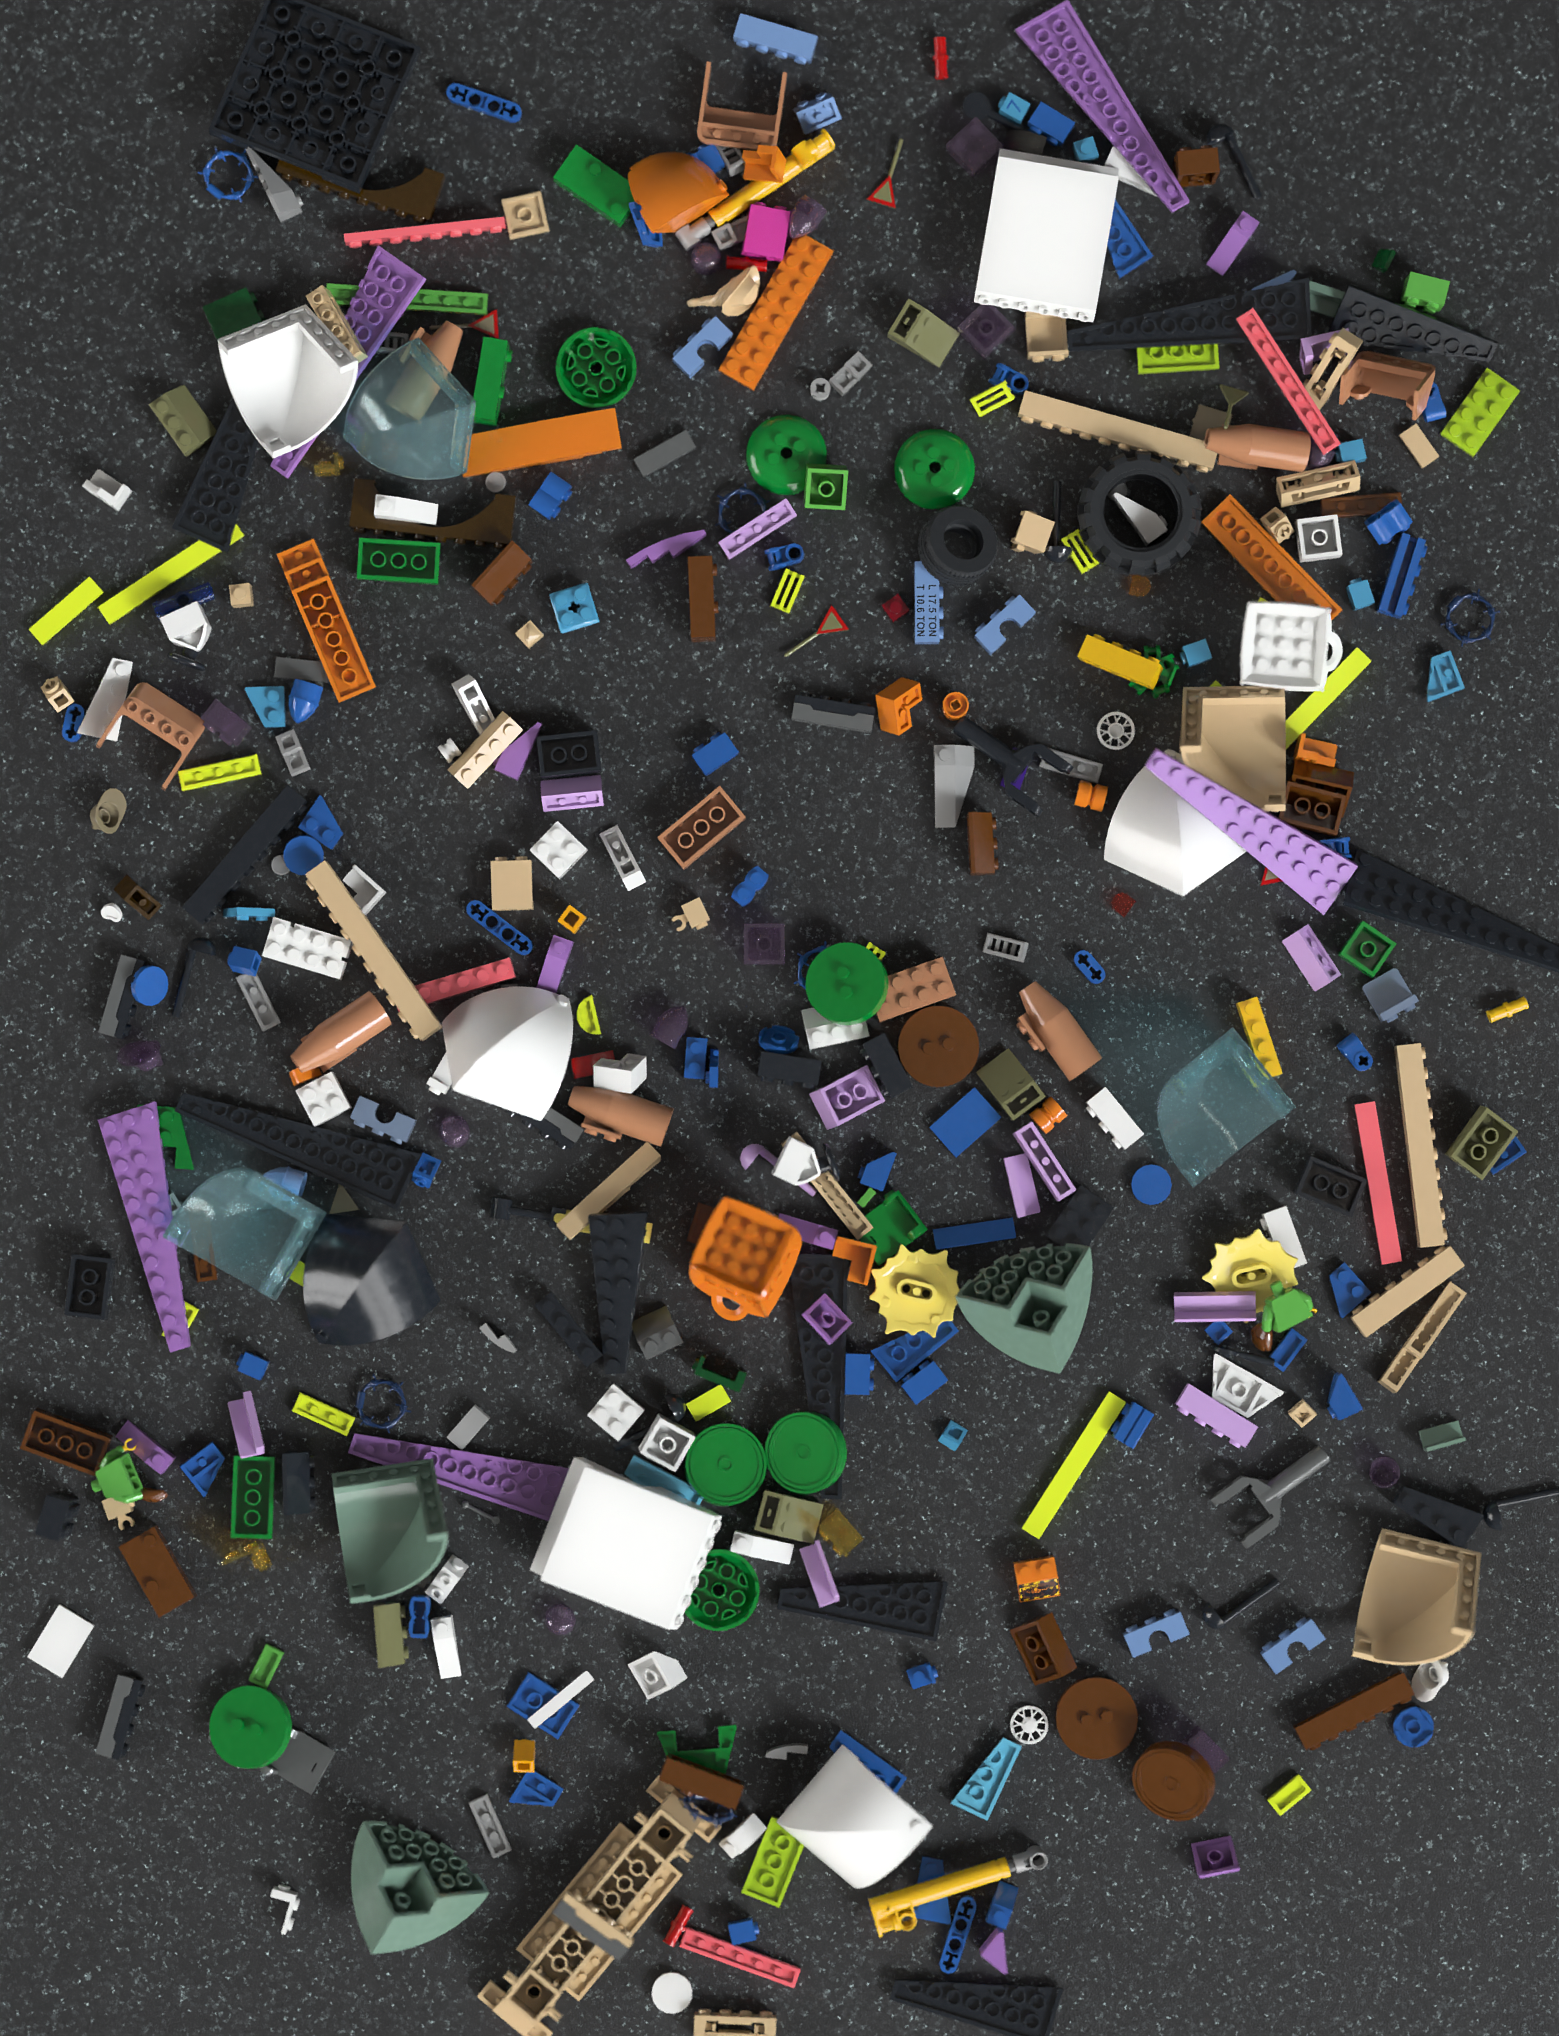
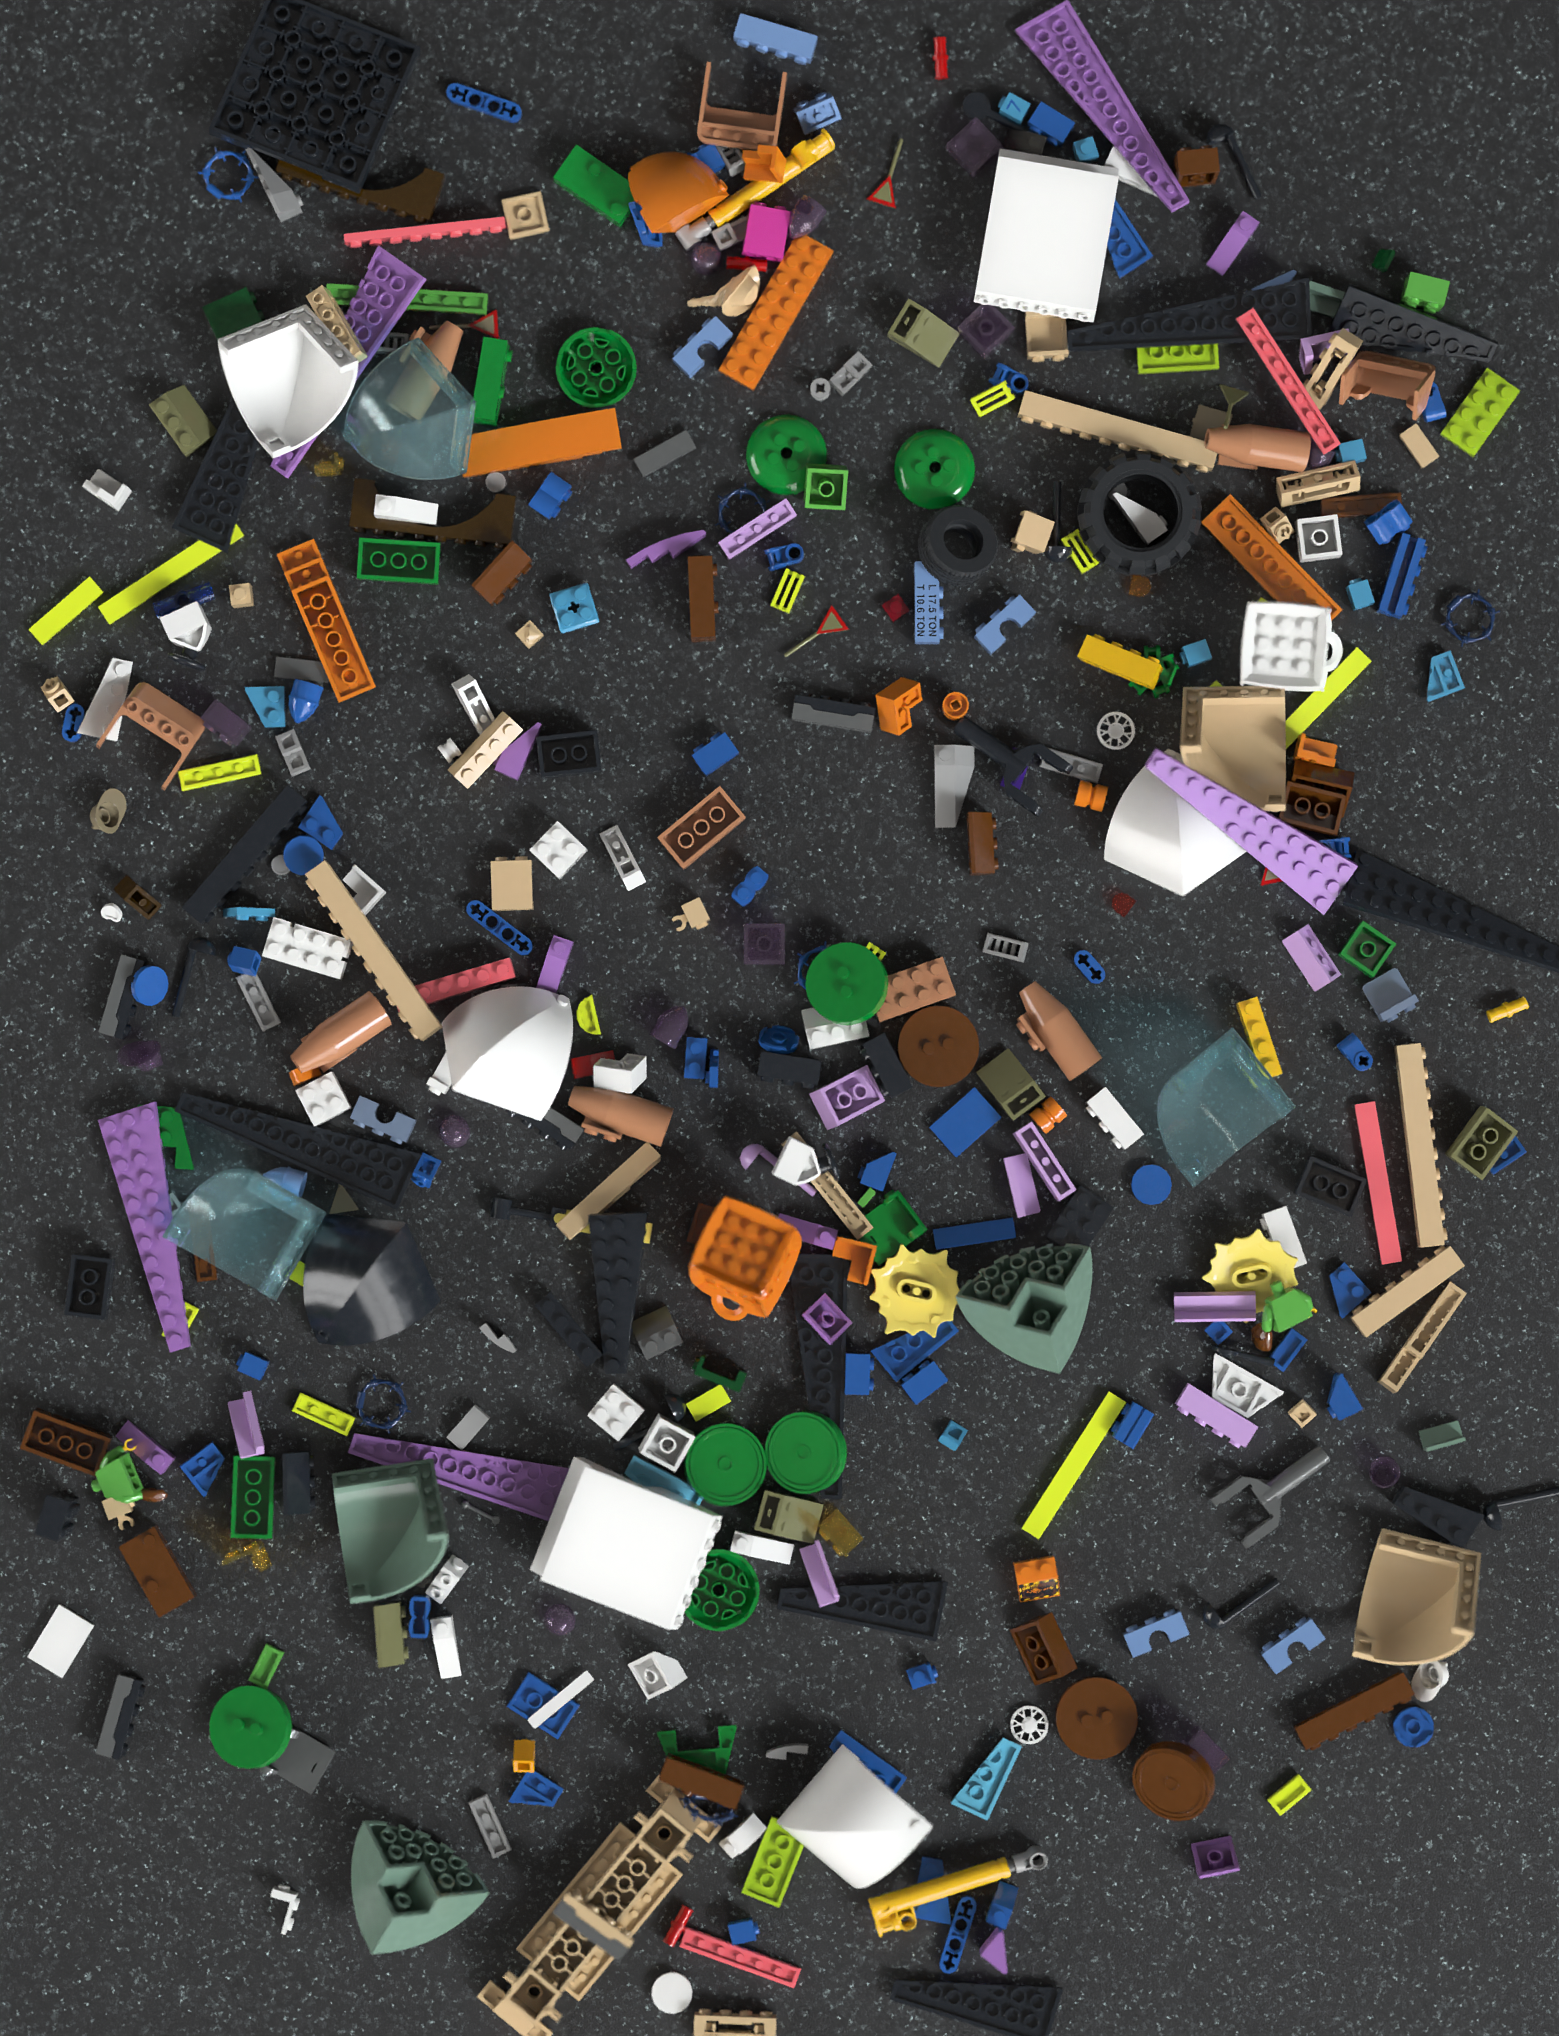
(571, 793): lavender panel -> none
(572, 919): light orange brick -> none

